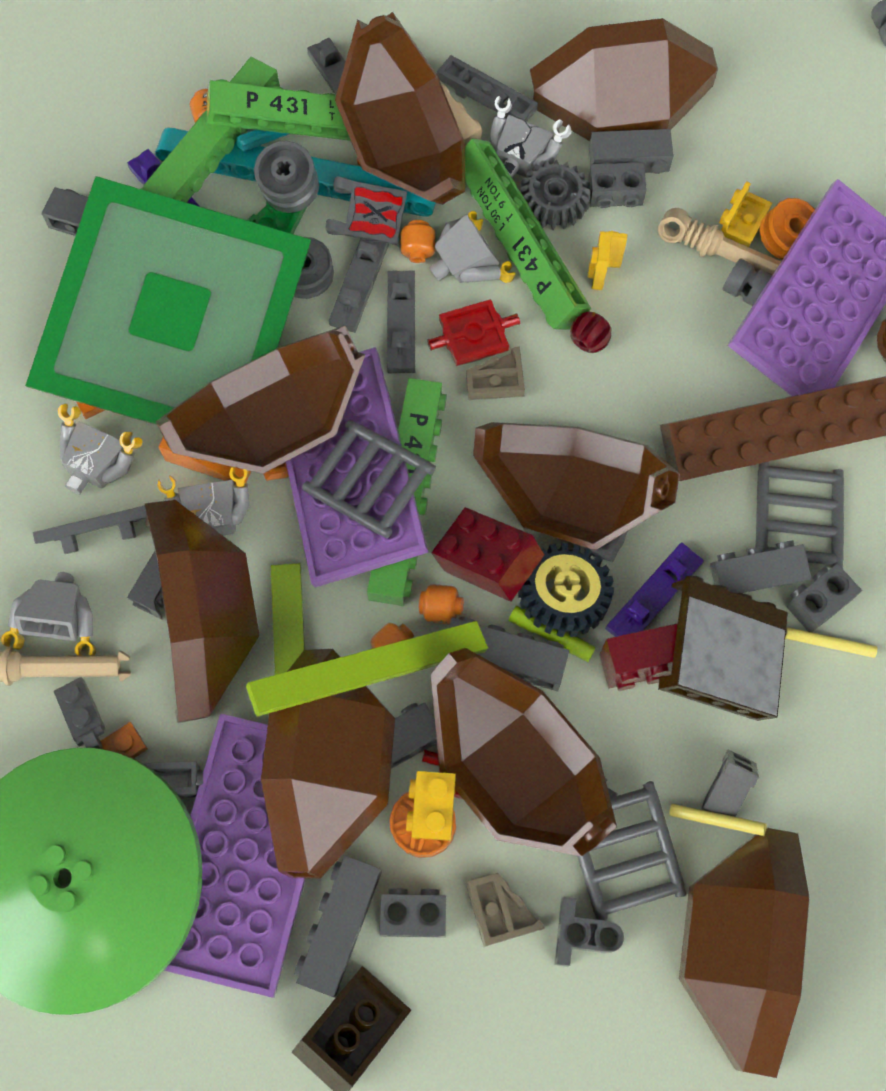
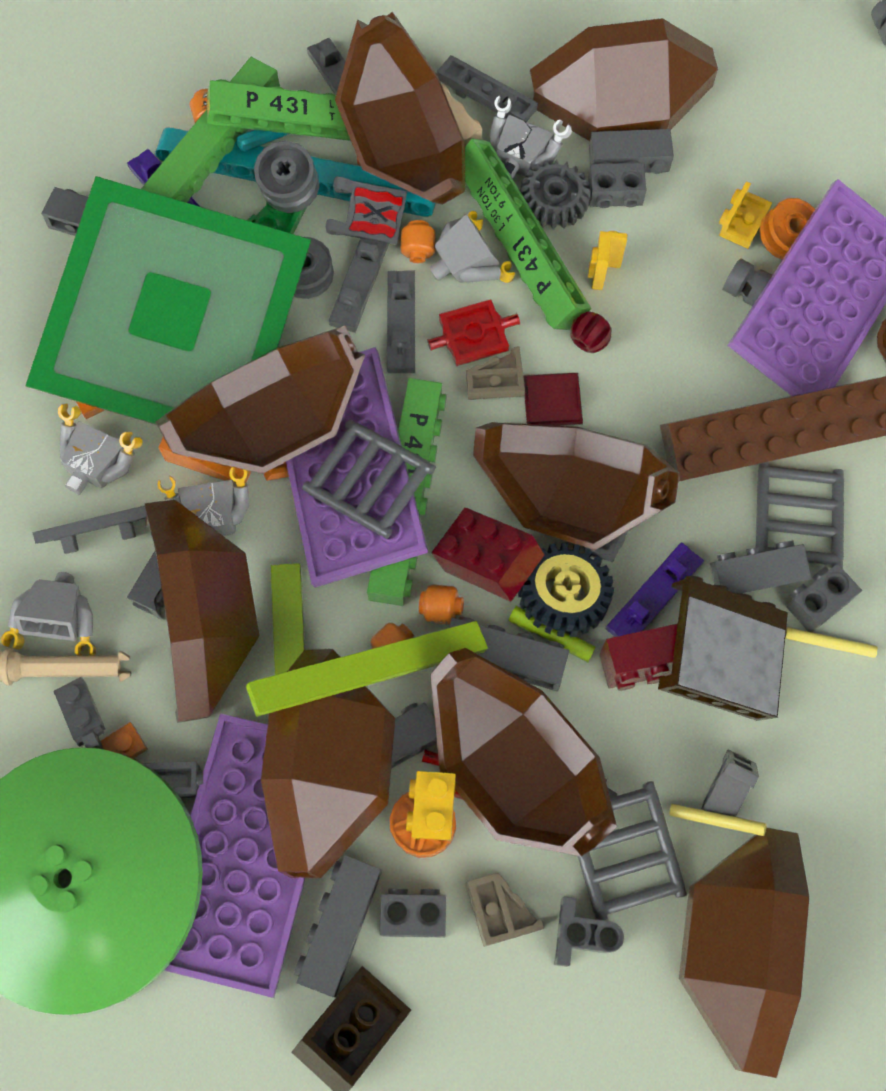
(553, 399): none -> dark red piece
(711, 241): tan piece -> none

